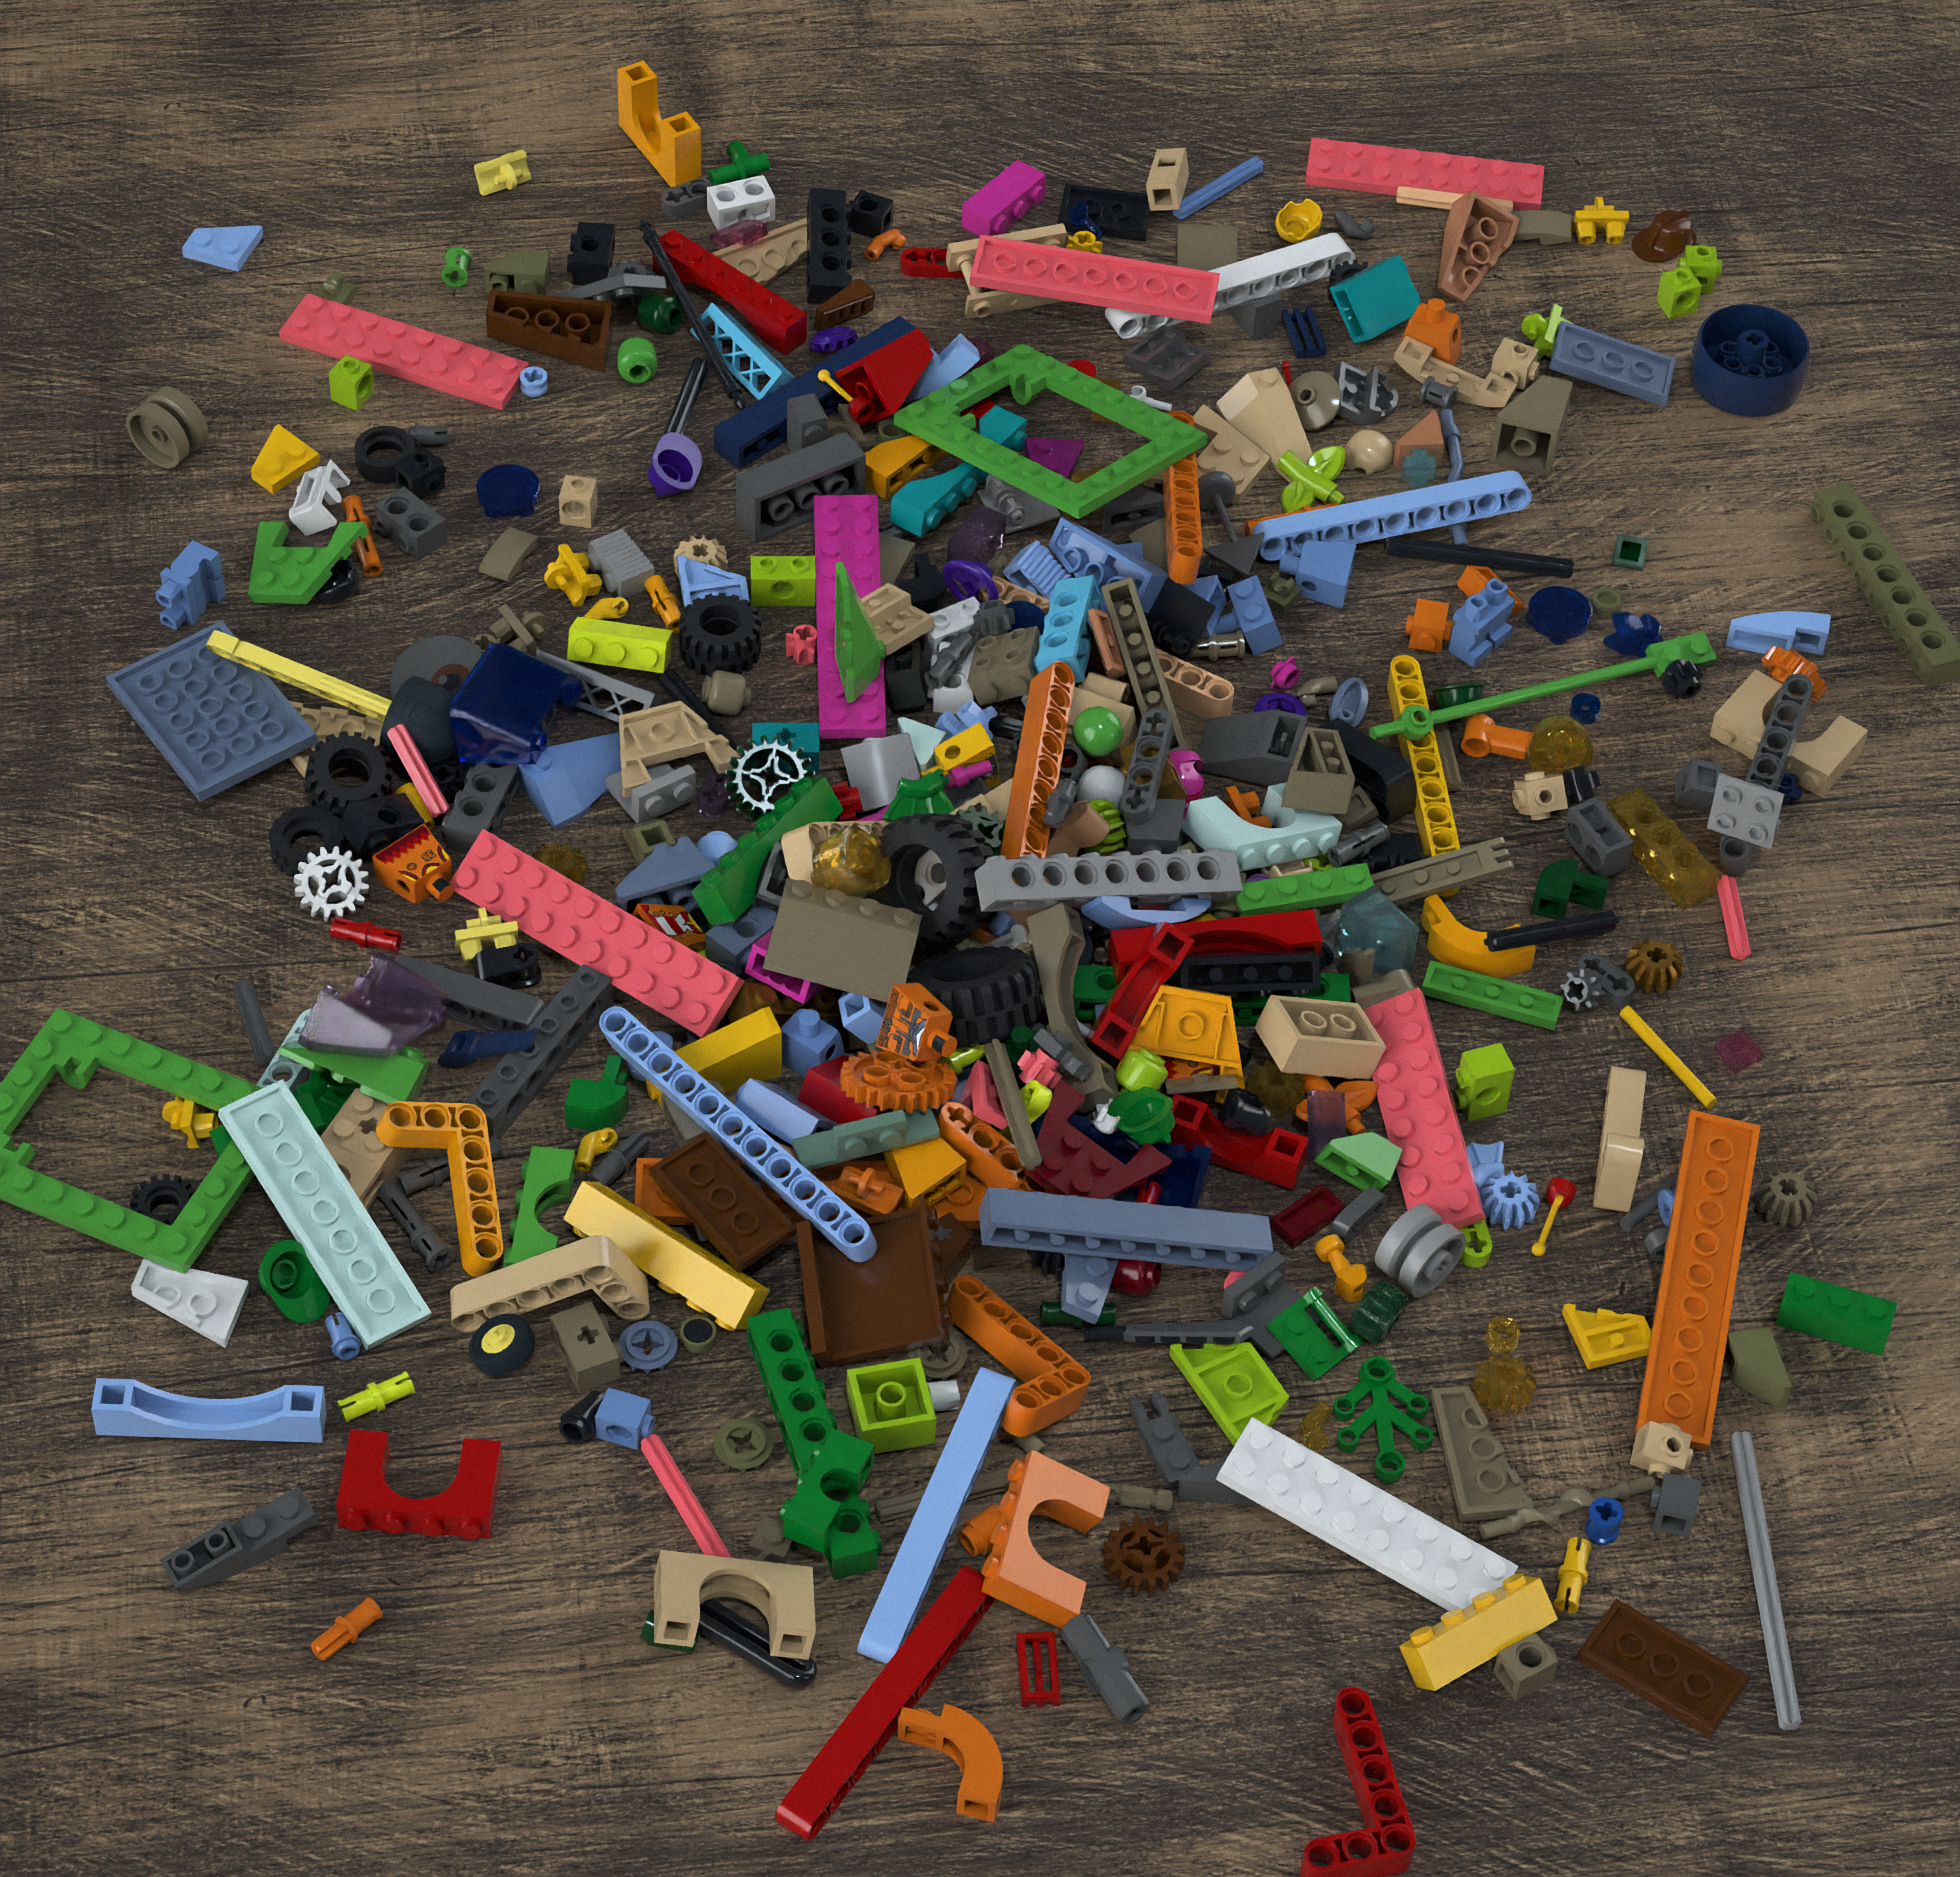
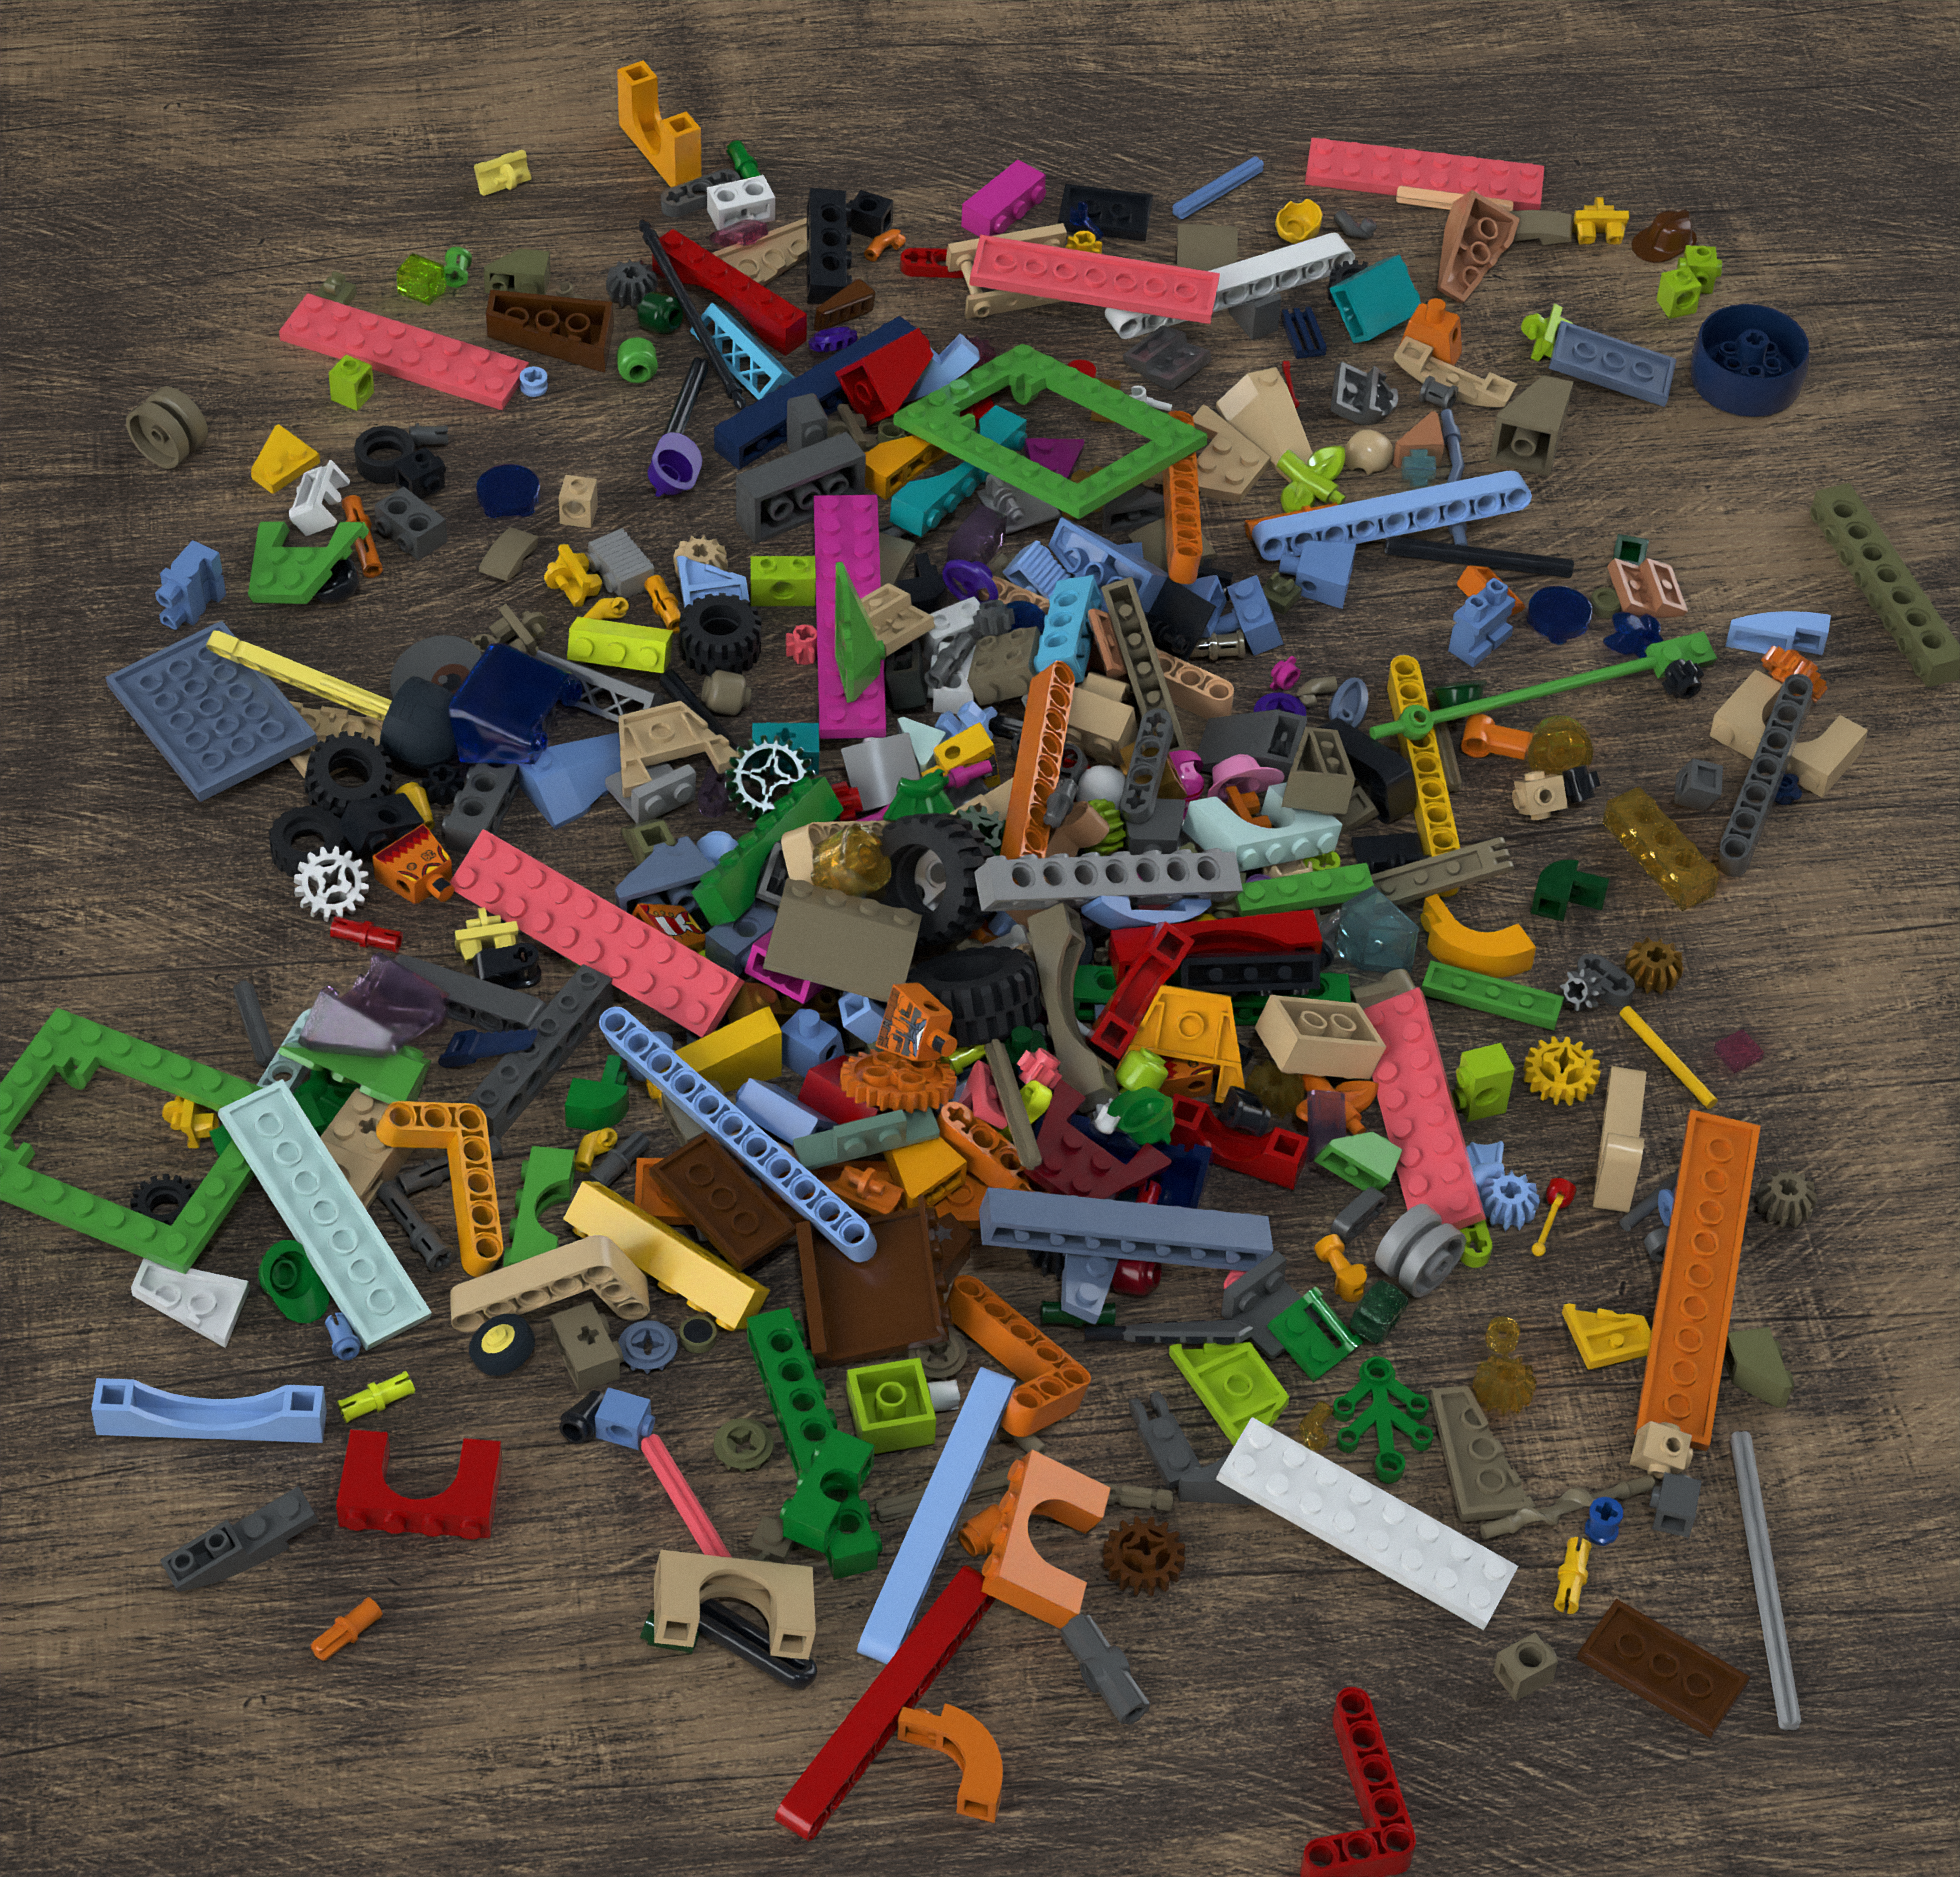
(223, 245): light blue wing -> none
(418, 770): coral axle -> none
(421, 279): none -> clear neon green brick
(564, 860): clear yellow gear -> none
(592, 252): black brick -> none
(617, 287): dark grey wing -> none
(739, 169): green pin -> none
(859, 408): red hinge -> none
(1039, 1697): red tile -> none
(1059, 1048): dark grey plate -> none
(1097, 731): bright green hair -> none
(1167, 179): tan brick -> none
(1200, 1083): dark tan piece -> none
(1215, 493): dark grey piece -> none
(1244, 774): none -> bright pink piece
(1306, 1216): dark red tile -> none
(1324, 399): dark tan dish -> none
(1358, 965): dark tan tile -> none
(1371, 836): dark grey pin -> none
(1428, 625): orange brick -> none
(1477, 1632): yellow brick -> none
(1516, 362): tan brick -> none
(1551, 931): black axle -> none
(1578, 1076): none -> yellow gear
(1585, 700): clear blue bush -> none
(1598, 838): dark grey brick -> none
(1647, 588): none -> nougat slope
(1733, 918): coral axle -> none
(1745, 811): light grey hinge -> none
(1836, 1314): green brick -> none

